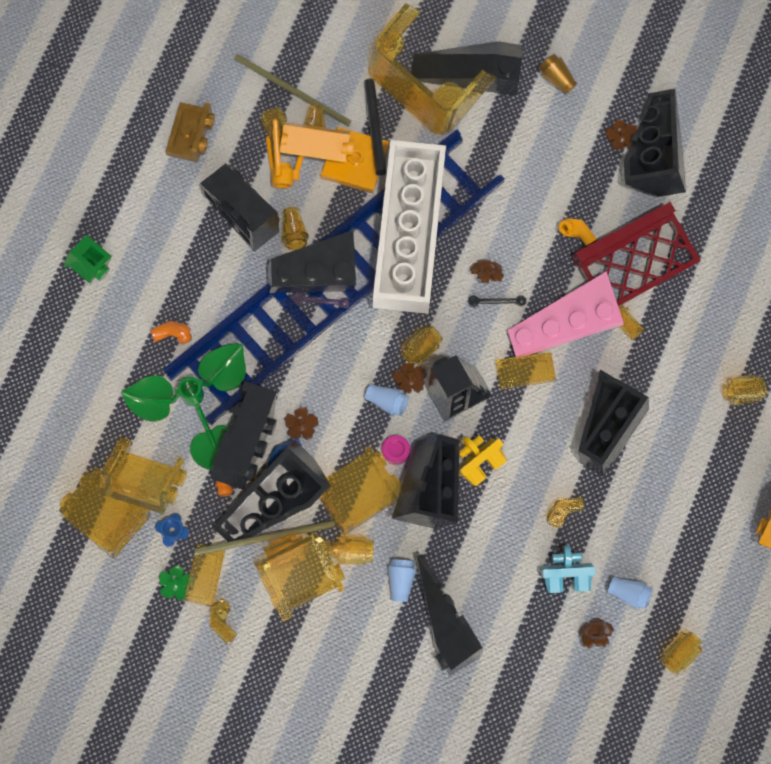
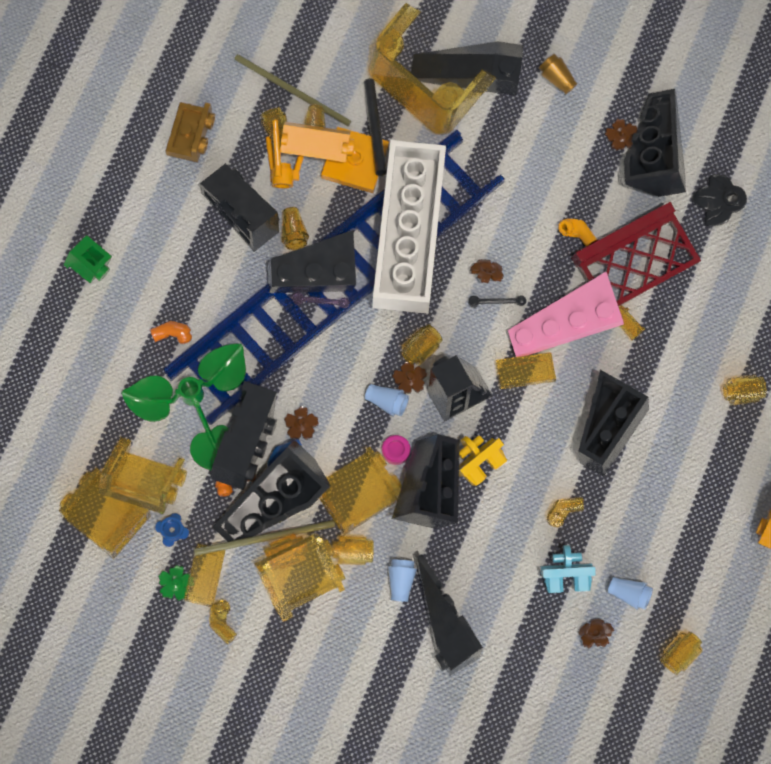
(715, 200): none -> black plate

